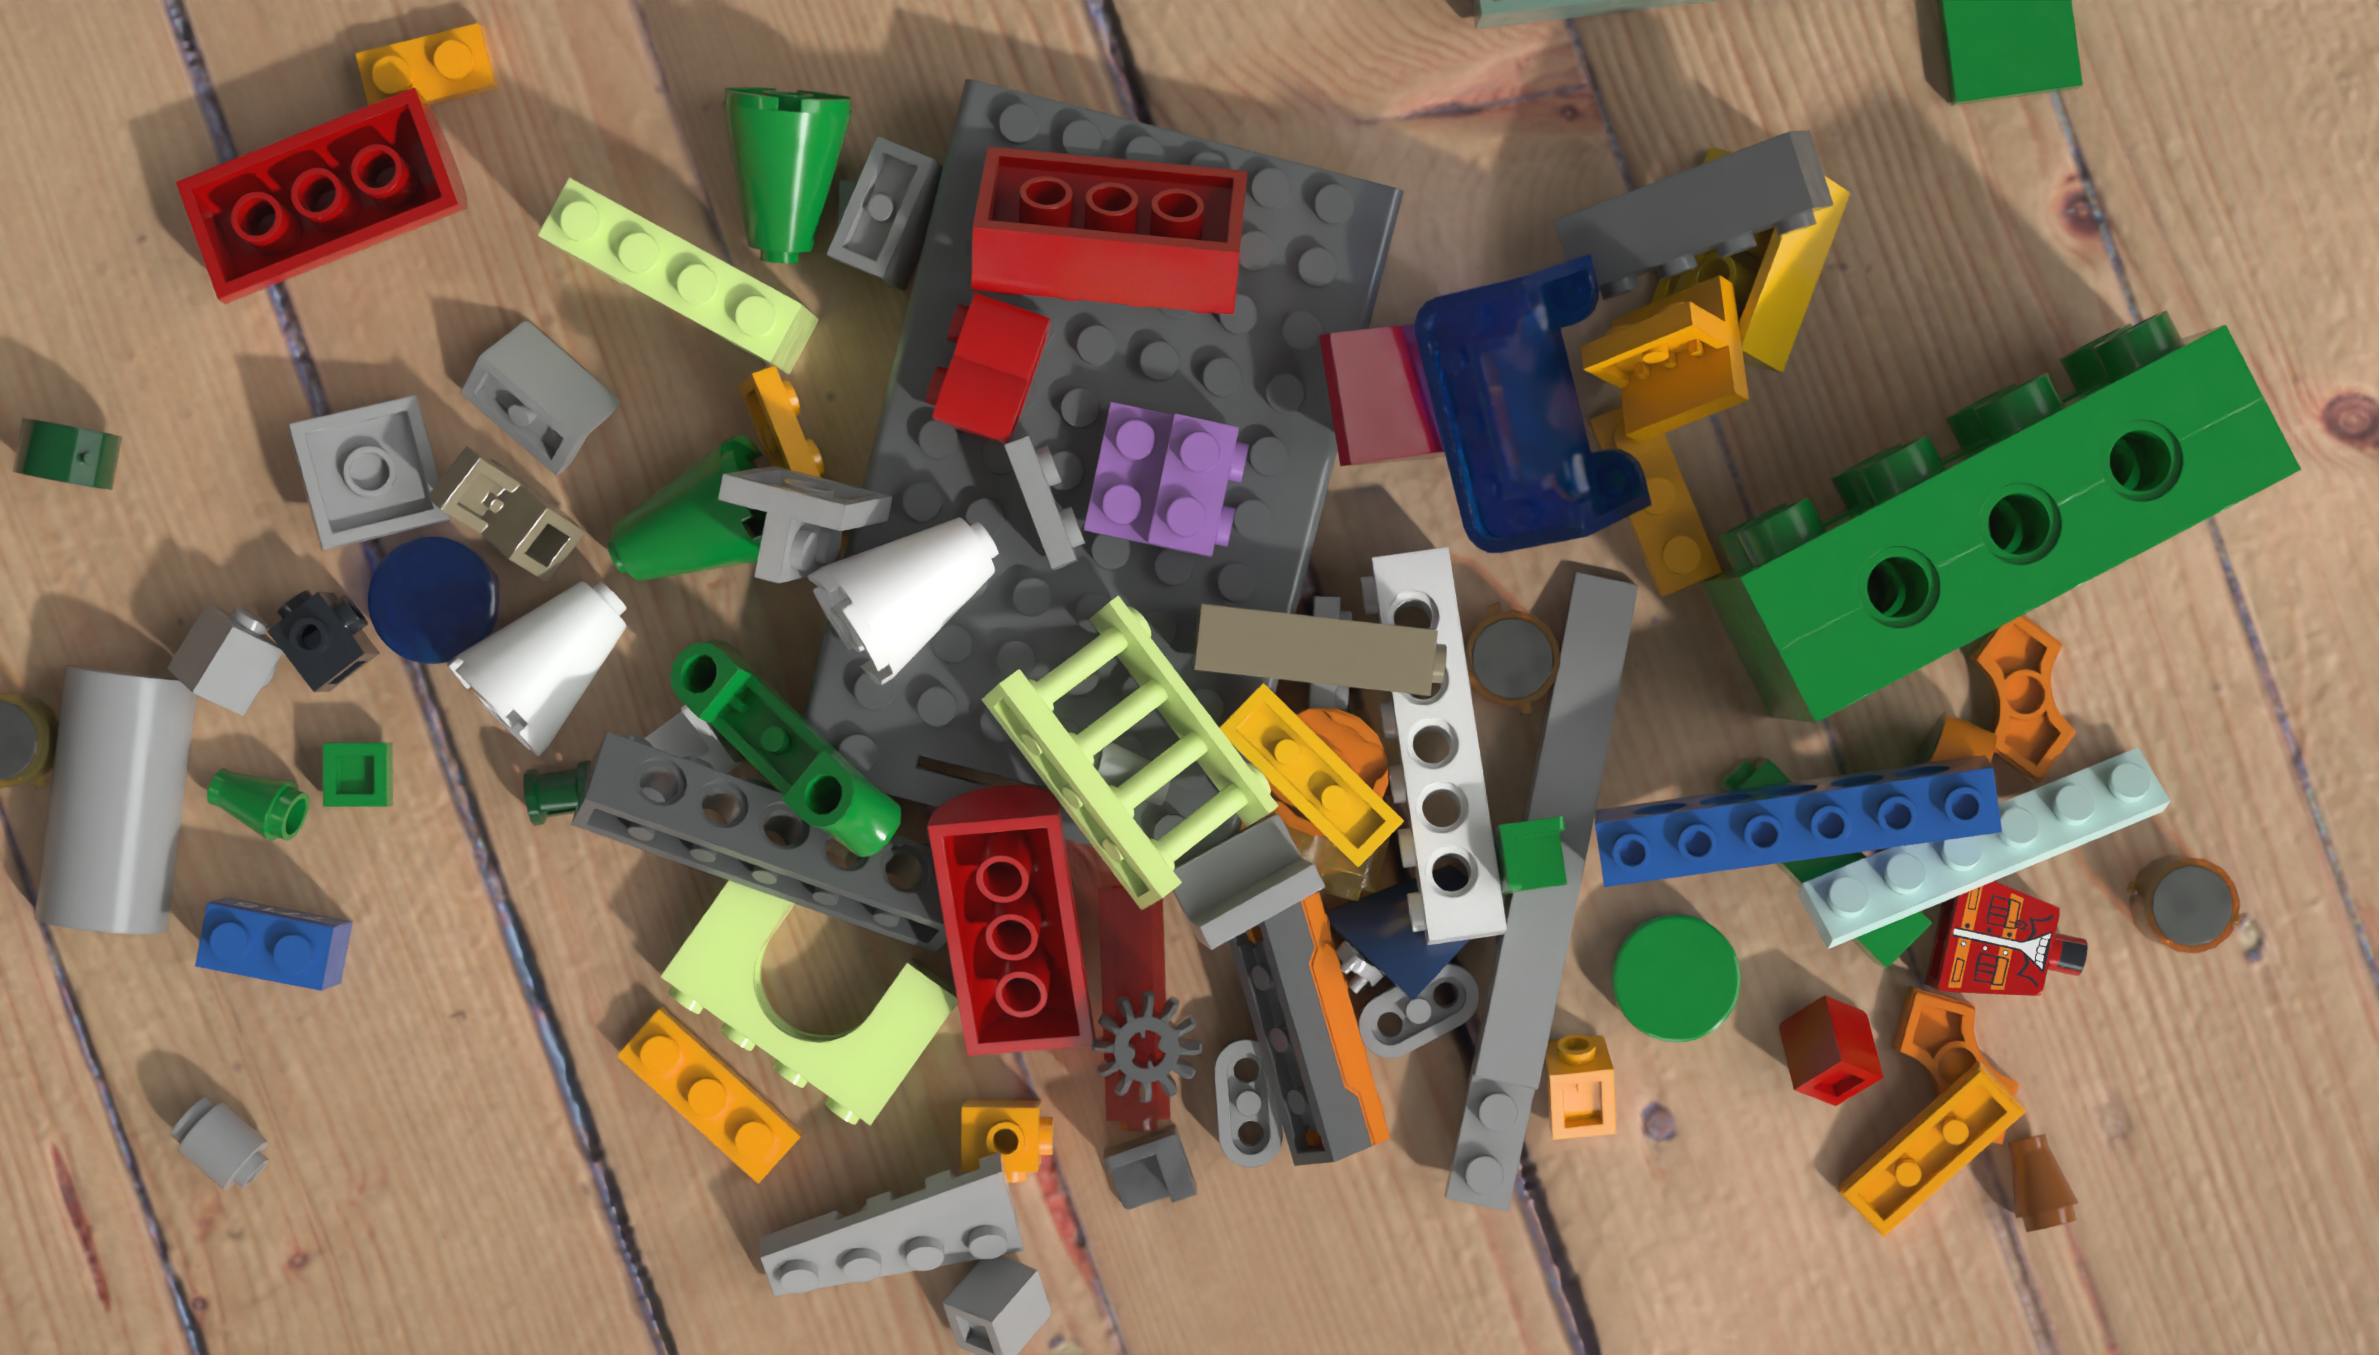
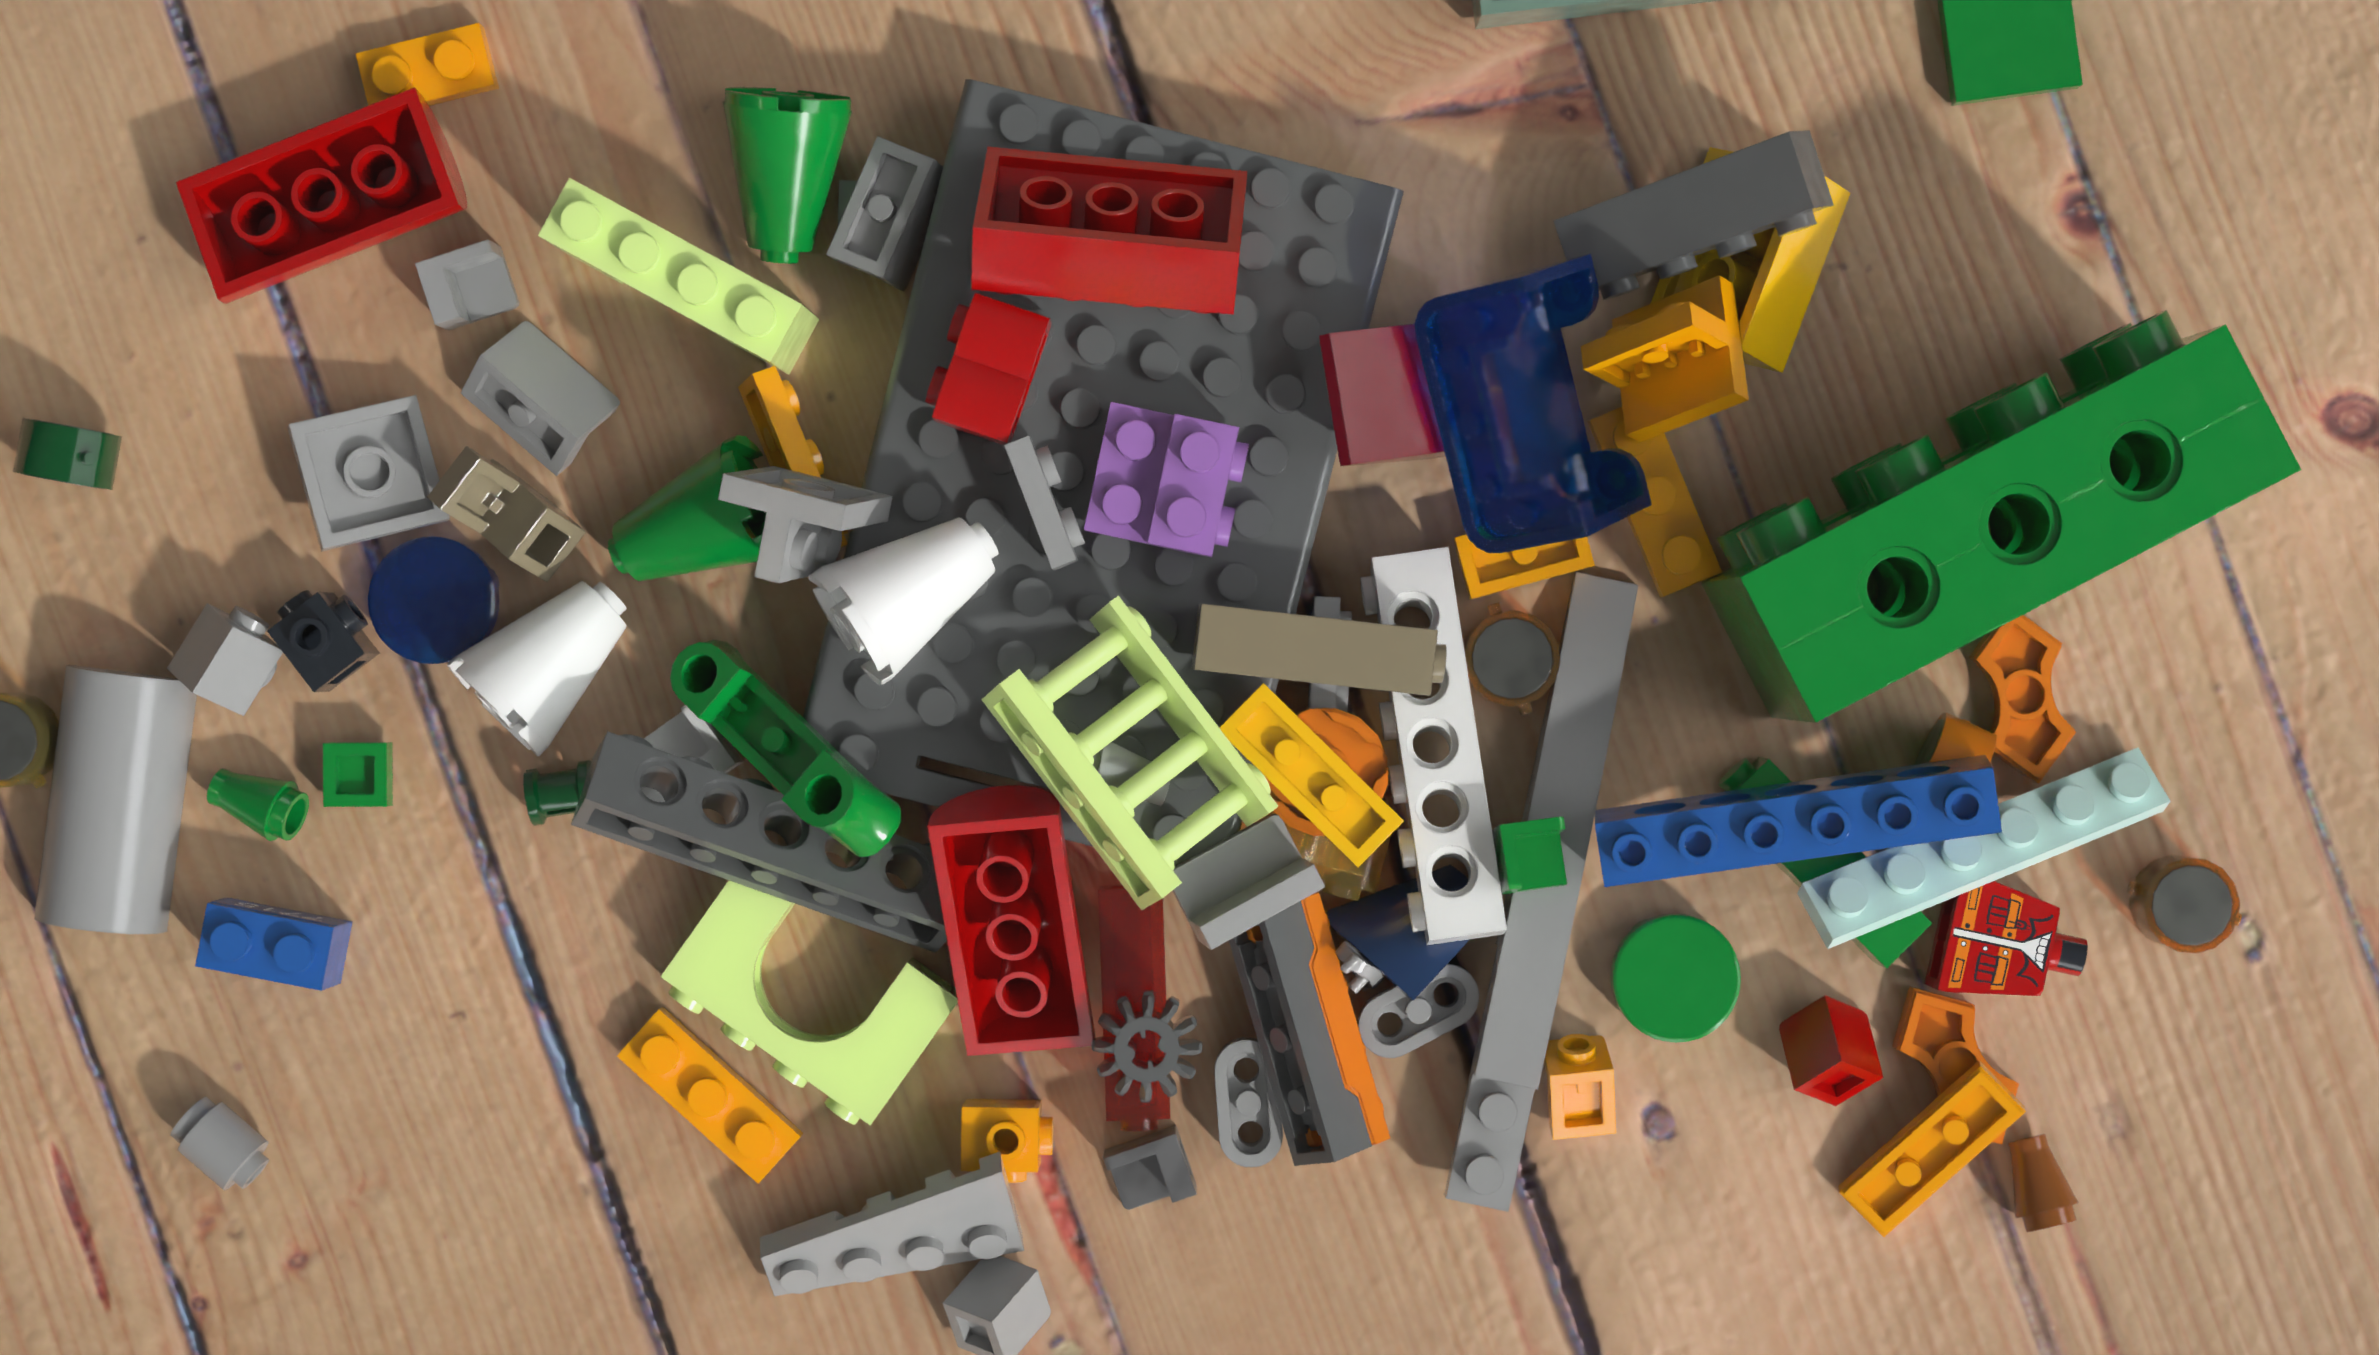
(467, 285): none -> light grey panel
(1496, 572): none -> light orange plate

